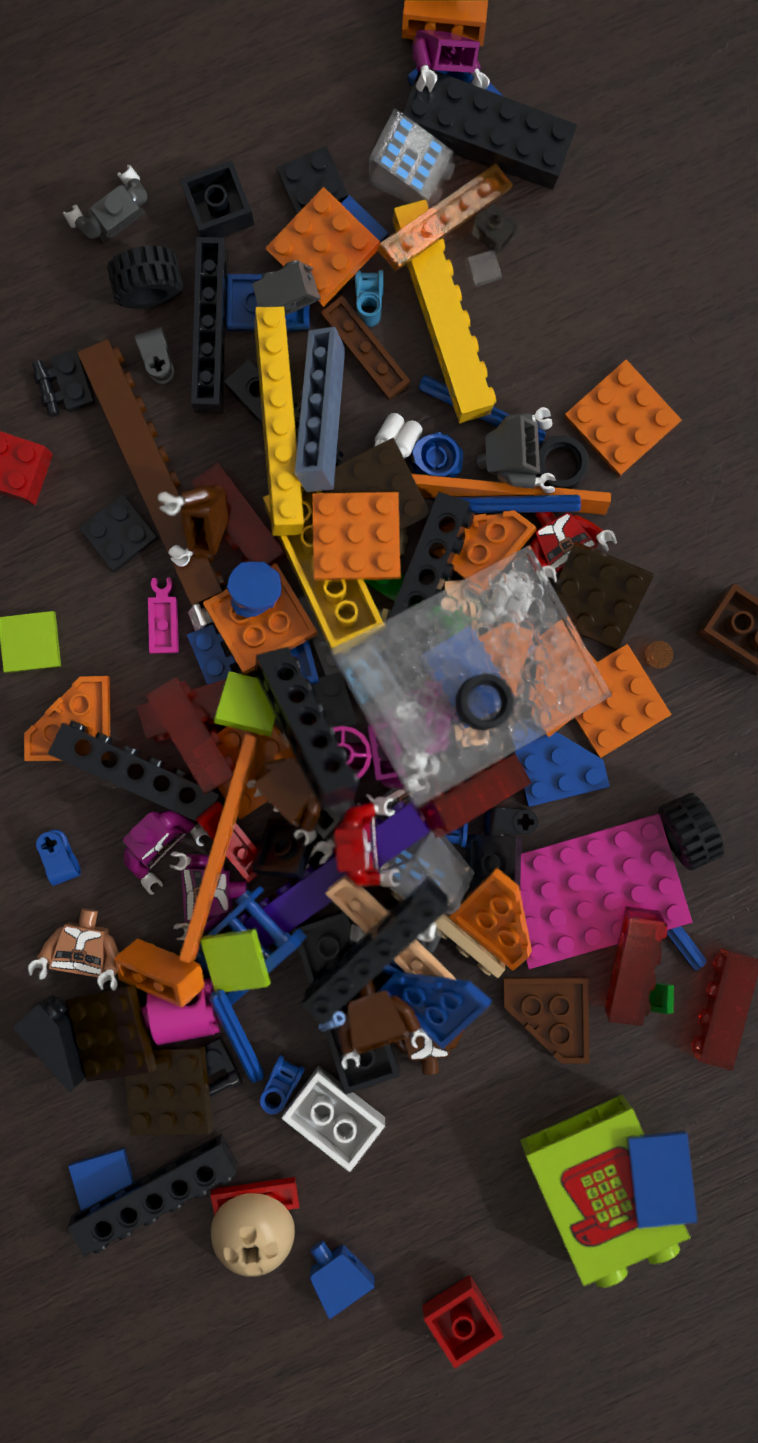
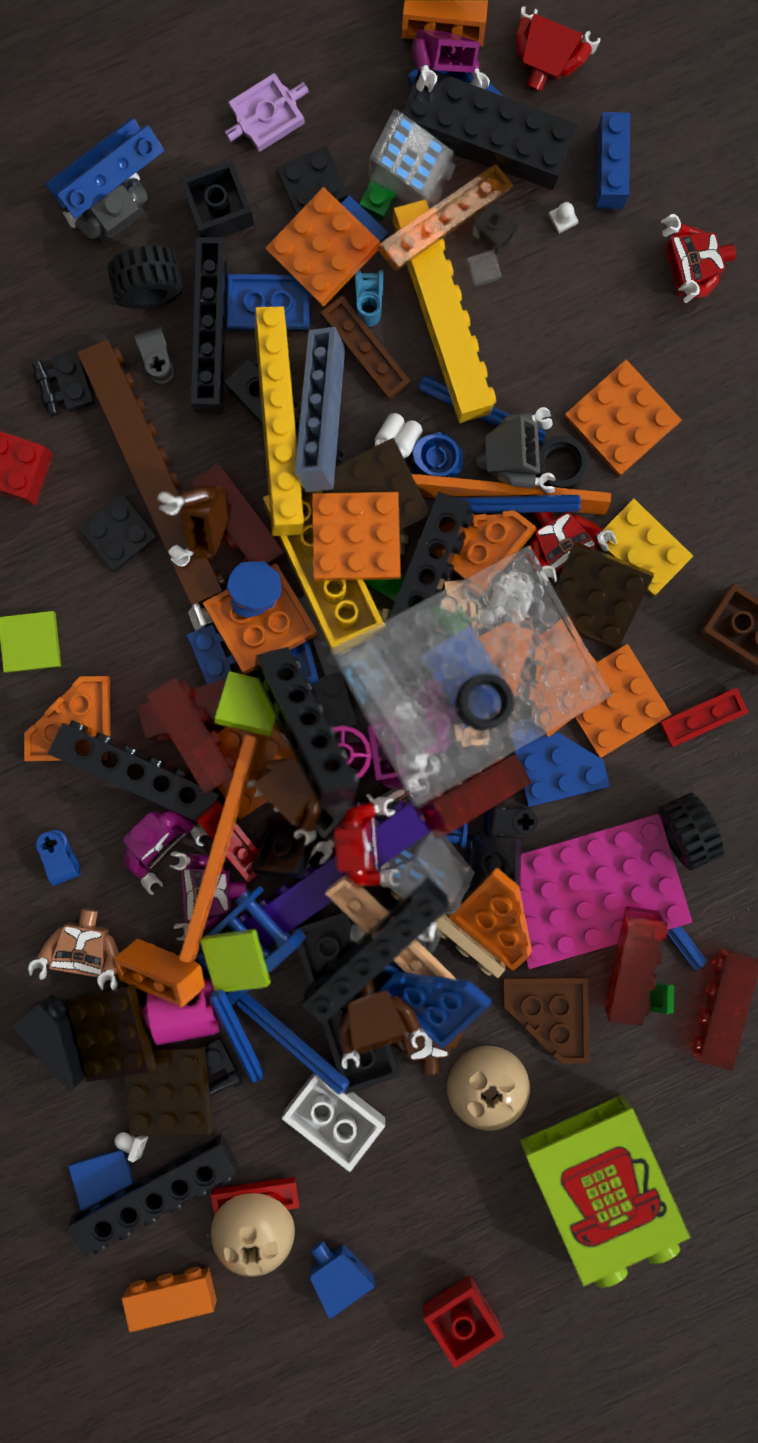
(104, 167): none -> blue fence
(131, 1144): none -> white piece
(163, 620): dark pink plate -> none
(169, 1298): none -> orange brick
(266, 112): none -> lavender plate
(283, 1081): blue piece -> none
(287, 288): dark grey hinge -> none
(293, 1044): none -> blue axle
(335, 1021): light blue pin -> none
(377, 200): none -> green plate
(488, 1072): none -> tan piece
(550, 48): none -> red torso
(563, 217): none -> white piece
(613, 160): none -> blue brick
(647, 545): none -> yellow plate
(659, 654): clear orange plate -> none
(662, 1179): blue tile -> none
(695, 258): none -> torso
(703, 717): none -> red plate

